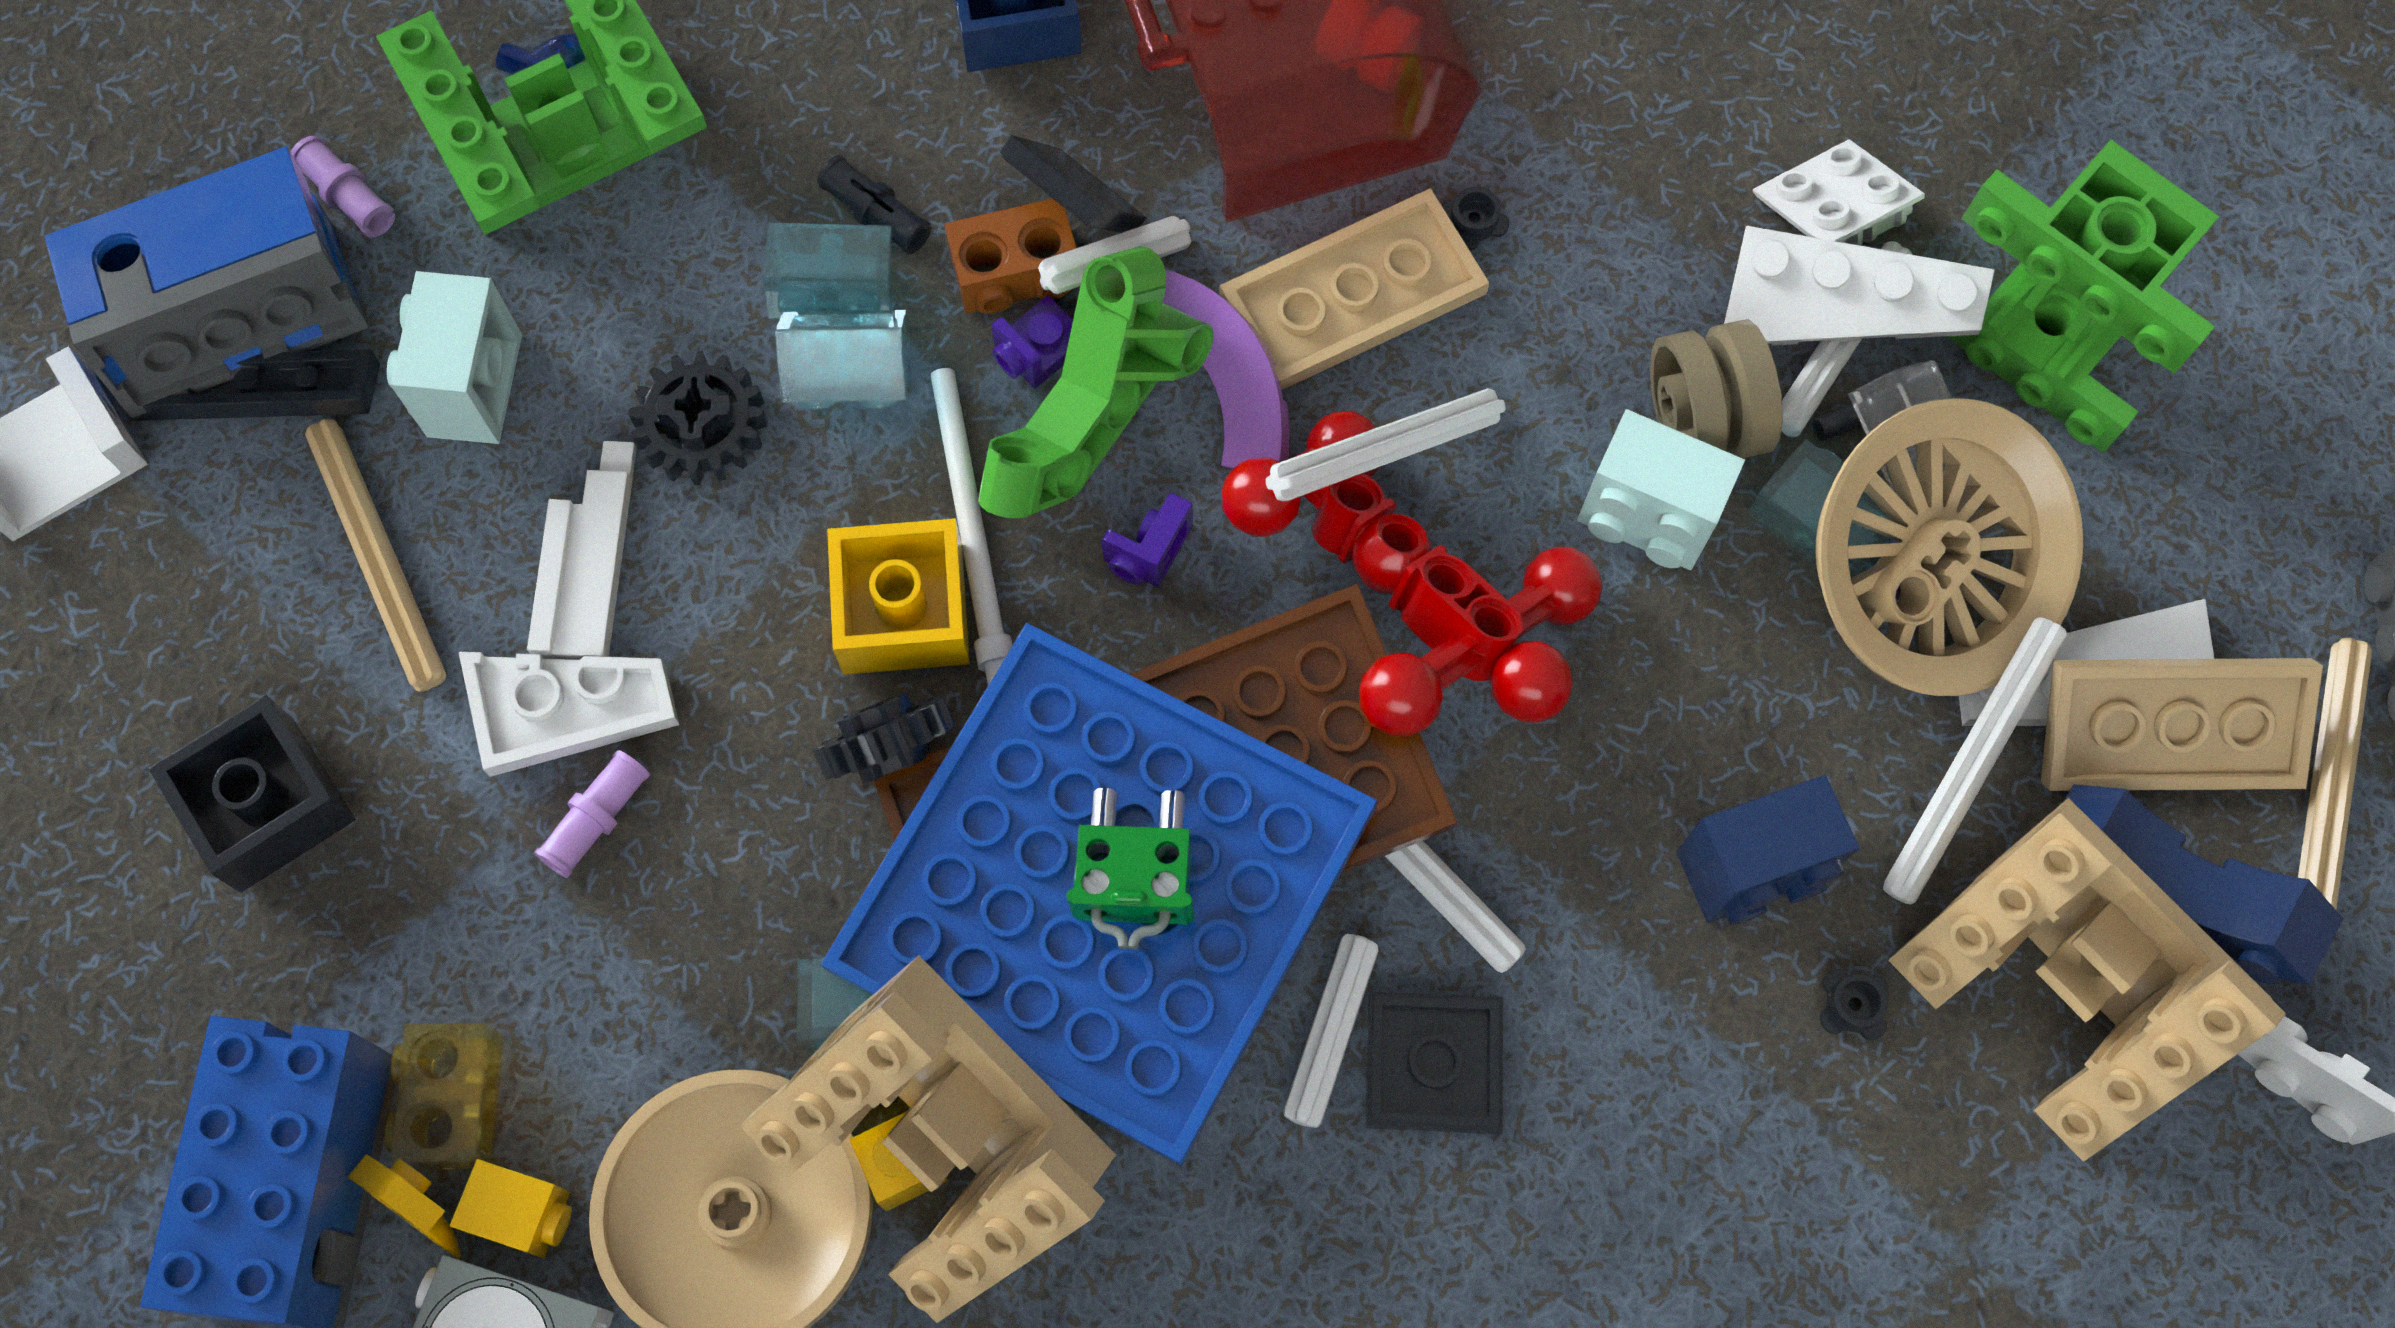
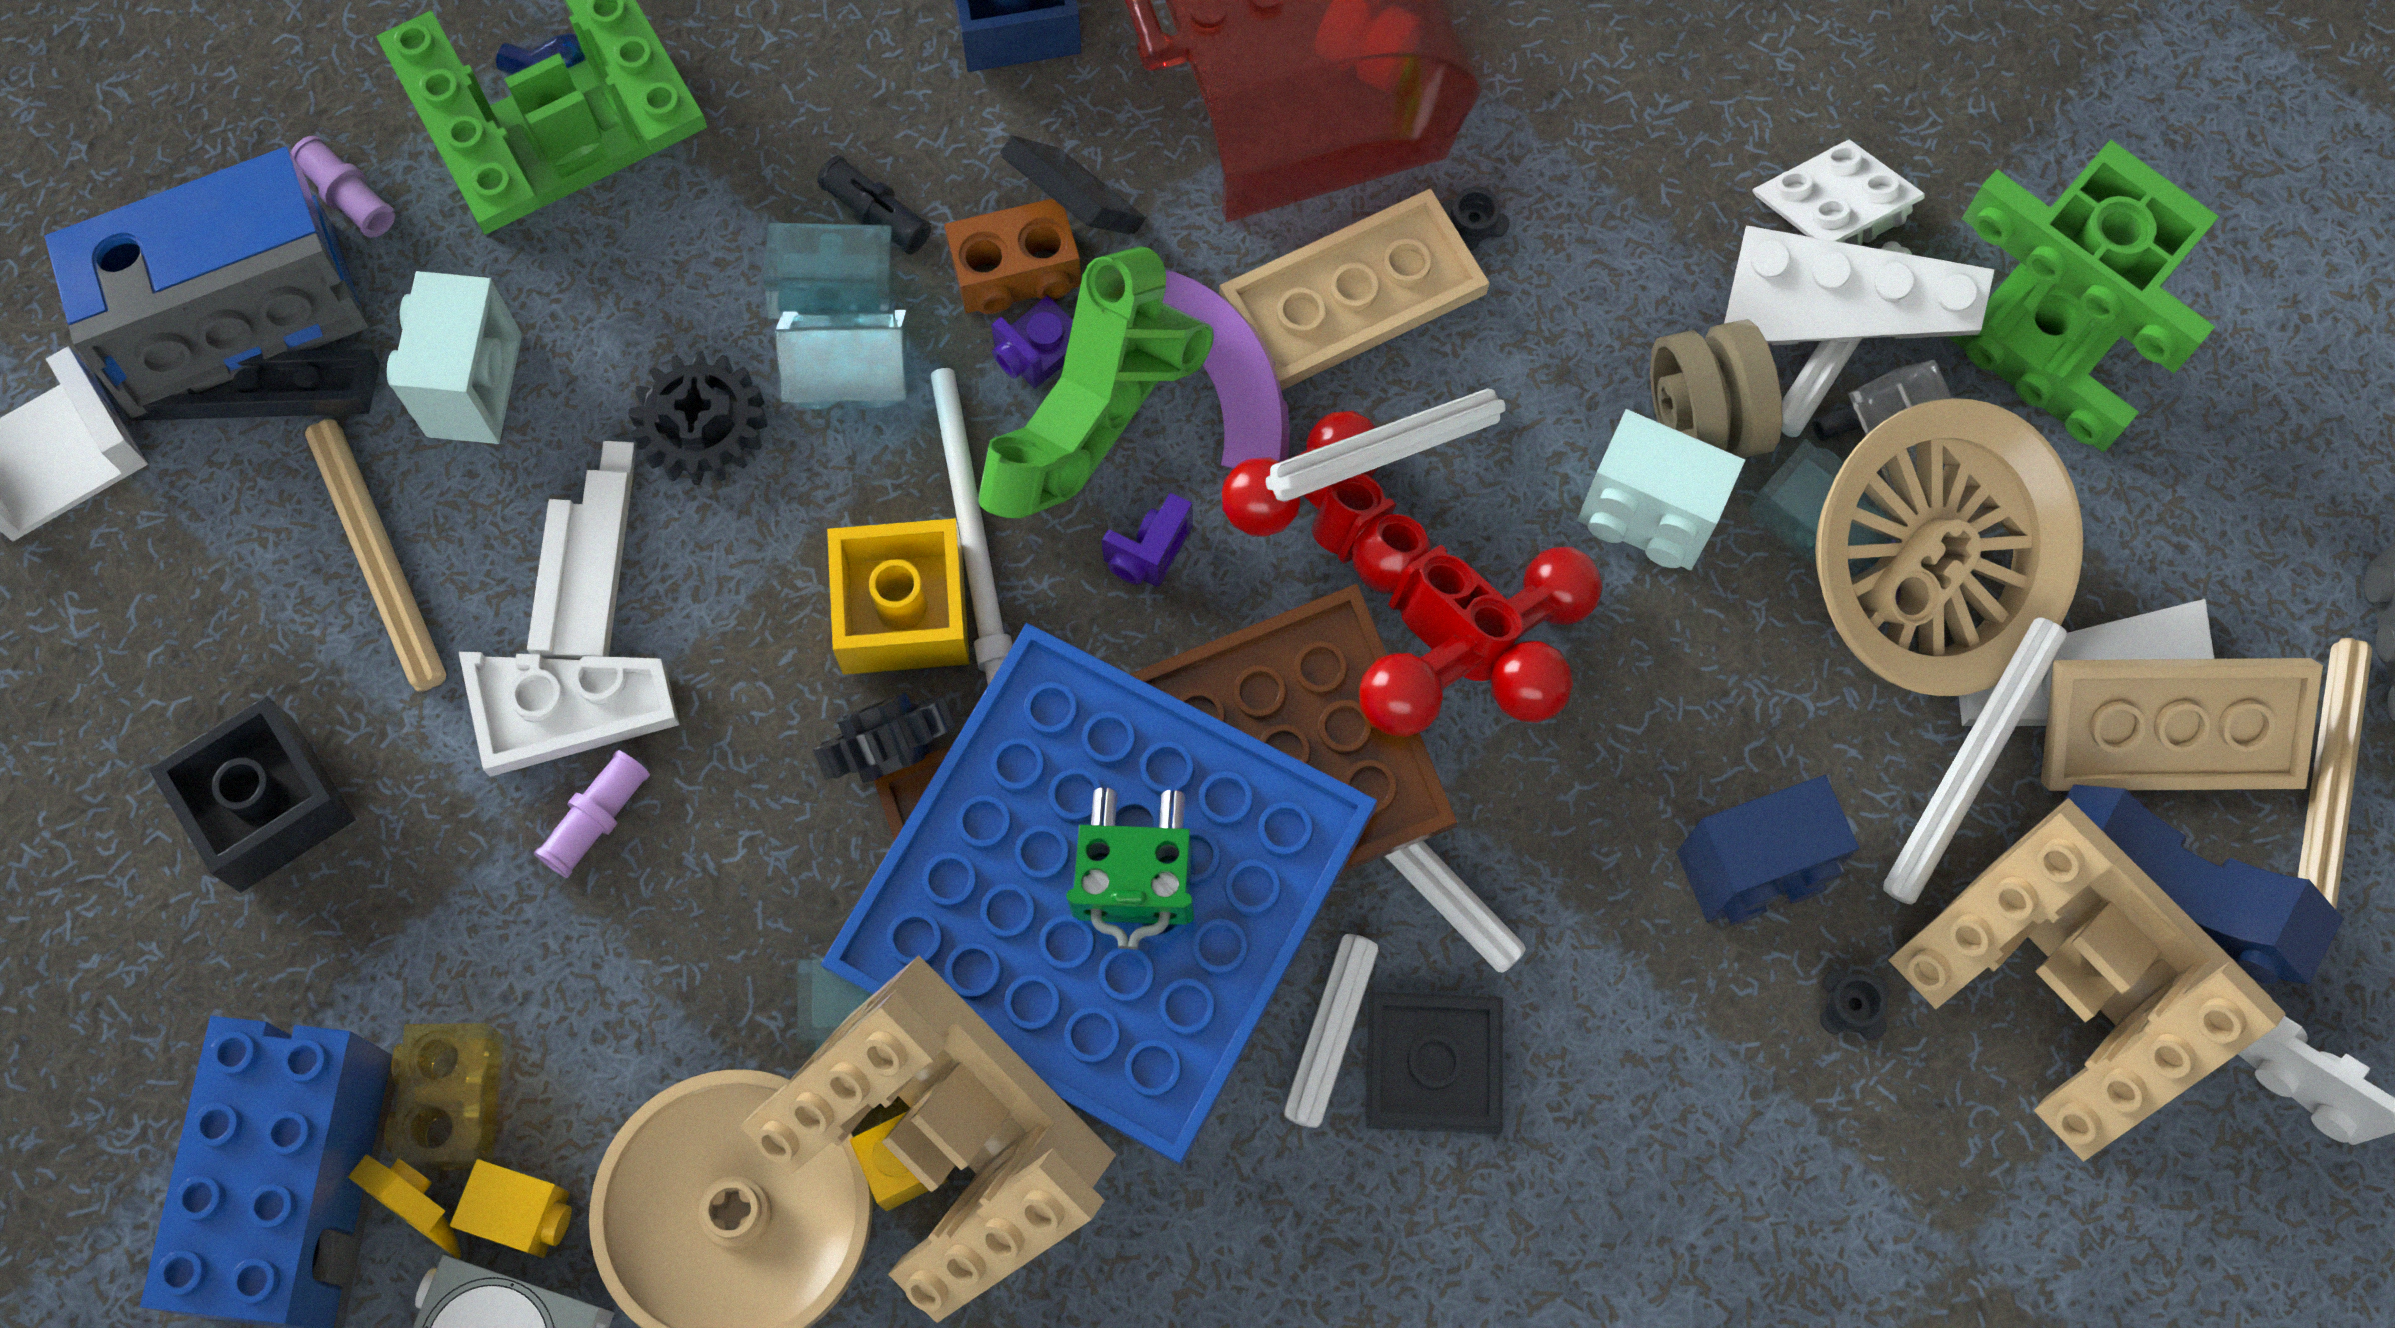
(1067, 269): white axle -> none

